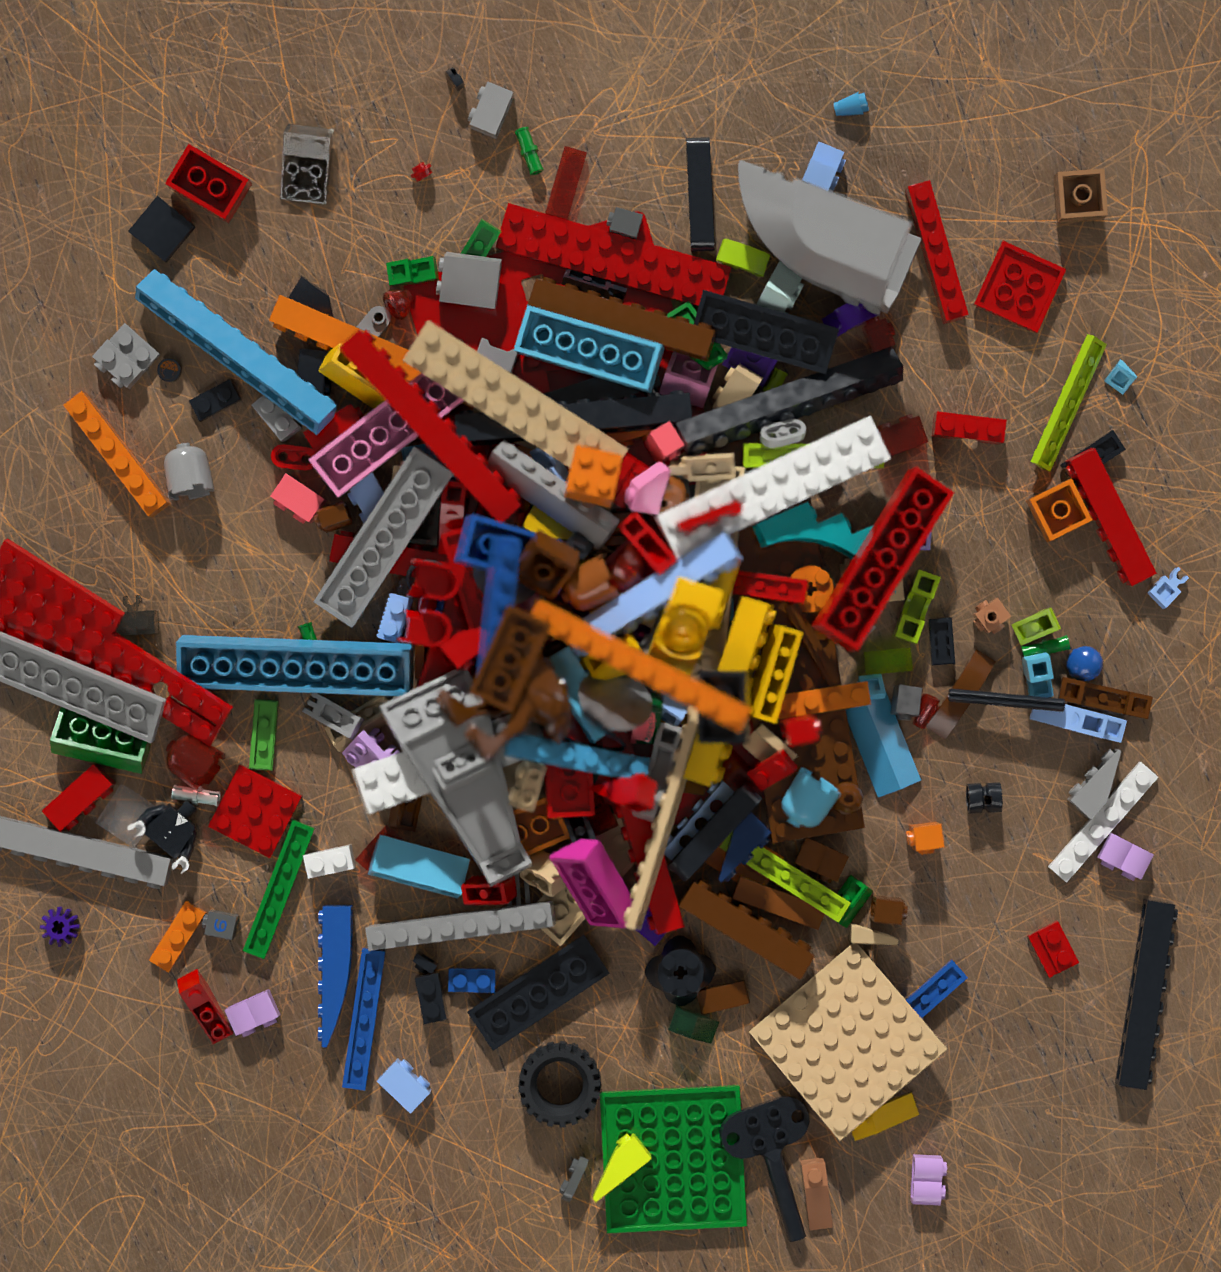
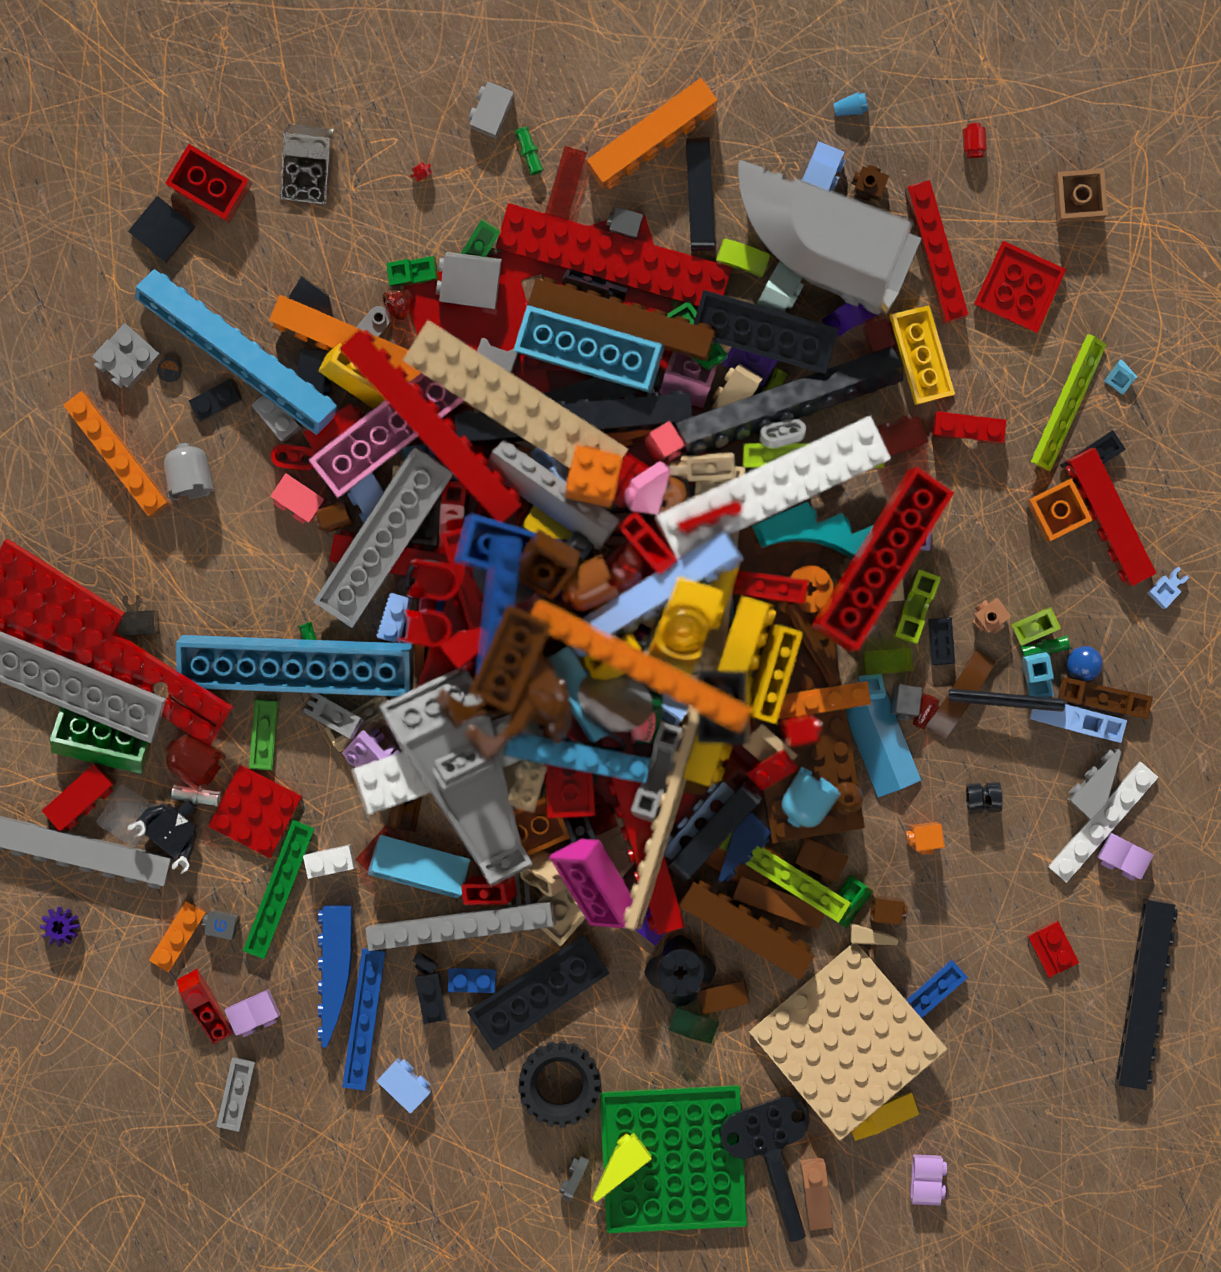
(236, 1094): none -> light grey plate
(455, 78): black tile -> none
(633, 792): red slope -> none
(652, 134): none -> orange brick
(868, 191): none -> reddish brown brick
(922, 355): none -> yellow slope
(974, 140): none -> red brick

